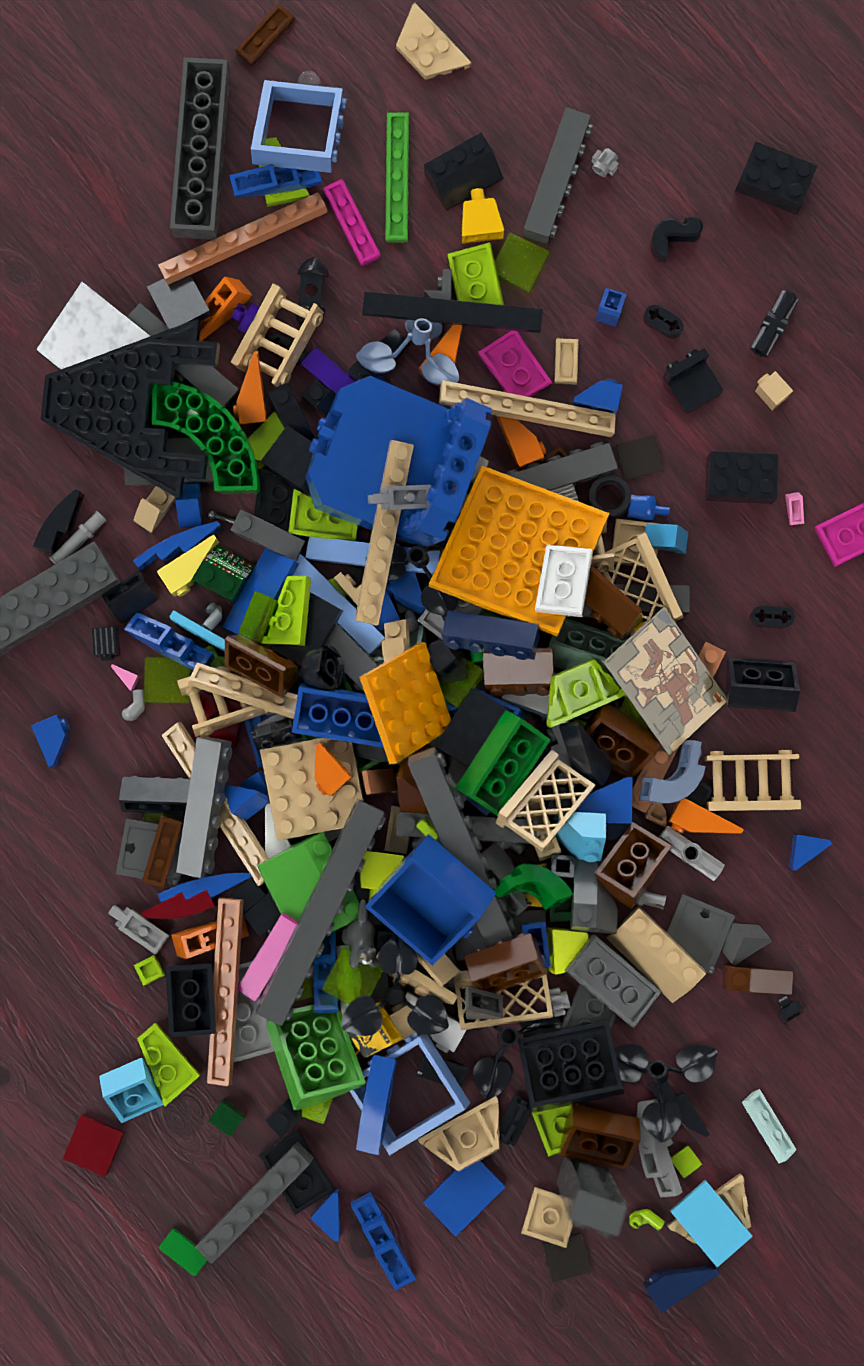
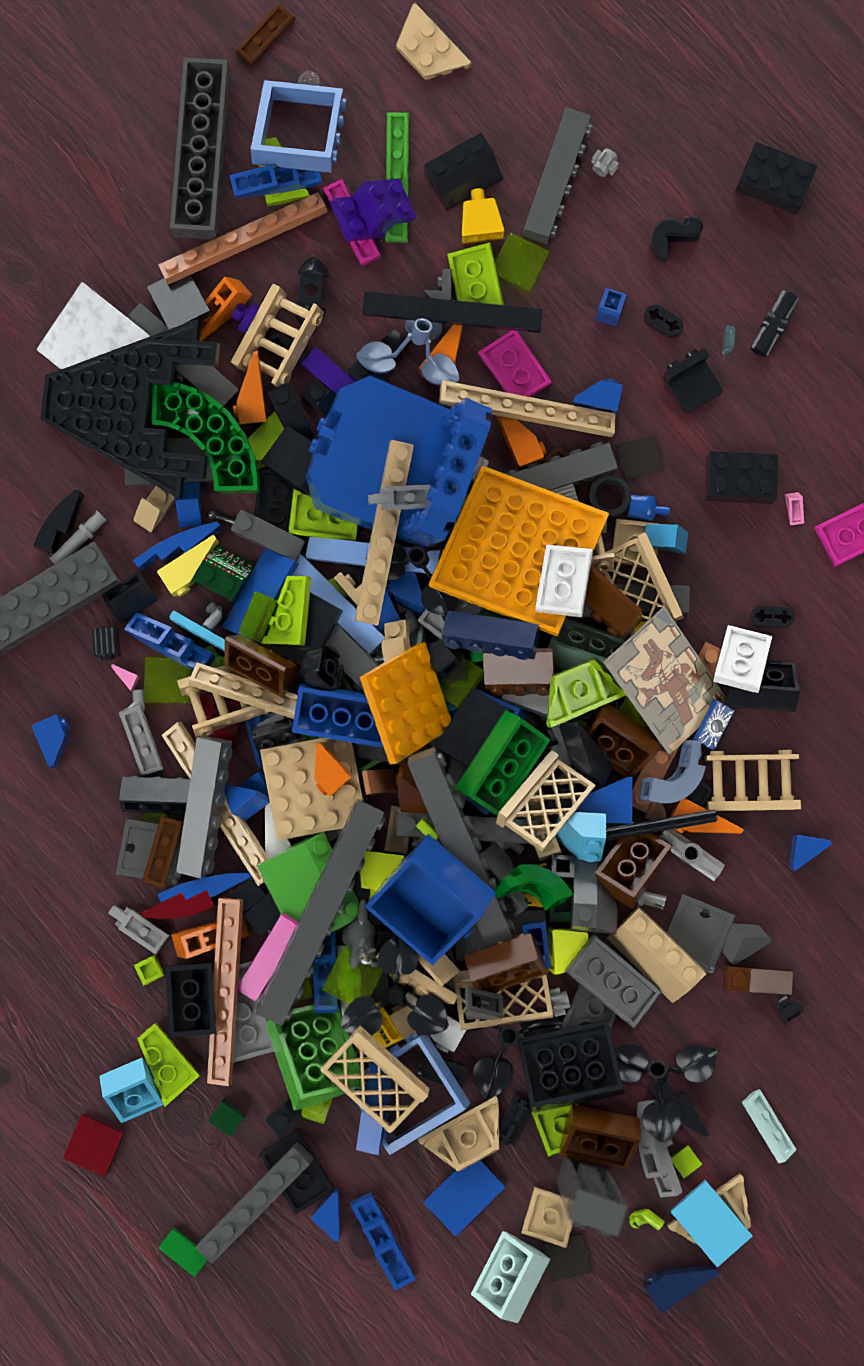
(141, 740): none -> light grey tile
(373, 210): none -> dark purple bracket
(390, 1065): none -> tan fence
(510, 1277): none -> light aqua slope
(566, 361): tan tile -> none
(661, 824): none -> black axle
(713, 724): none -> tile
(728, 339): none -> clear light blue tile
(742, 659): none -> white tile
(773, 390): tan brick -> none

